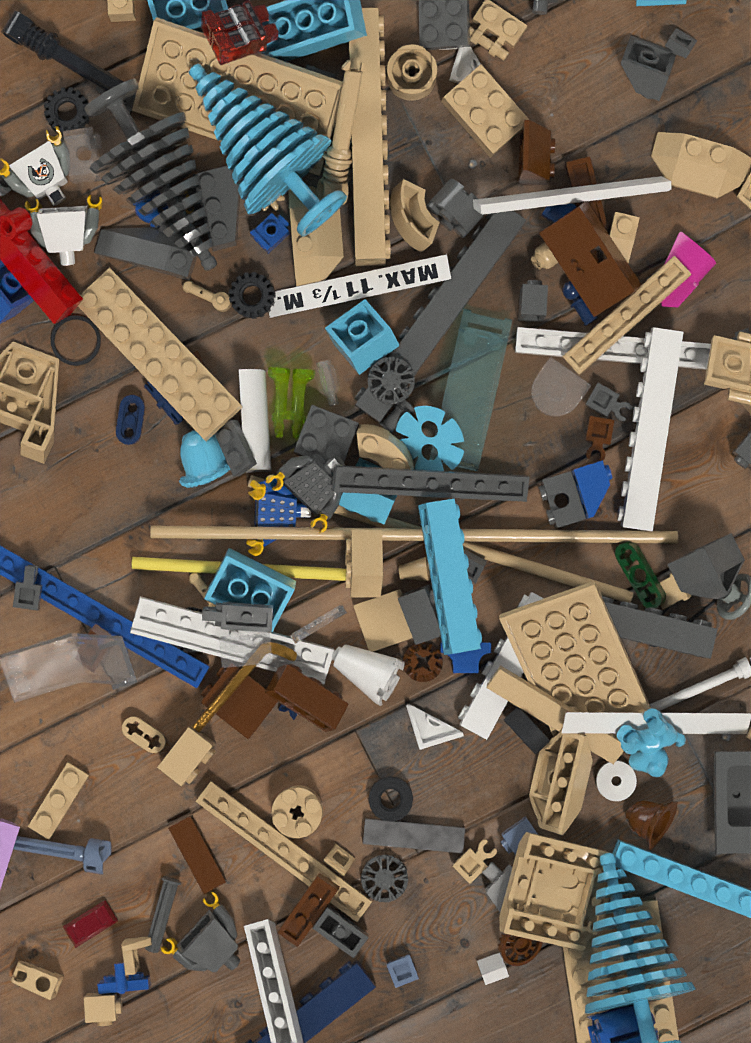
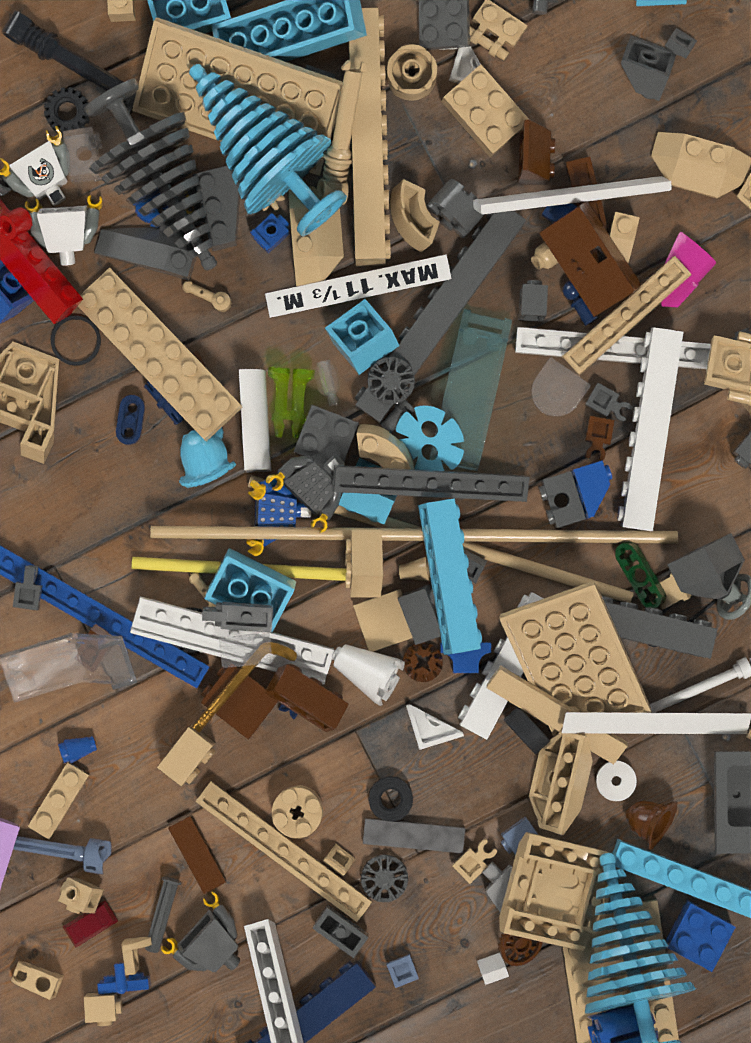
(76, 748): none -> blue cone
(80, 895): none -> tan brick
(140, 739): tan beam -> none
(235, 448): dark grey plate -> none
(238, 31): clear red hips -> none
(238, 289): black tyre -> none
(308, 909): reddish brown plate -> none
(318, 623): clear tile -> none
(647, 745): medium azure animal -> none
(699, 935): none -> blue brick

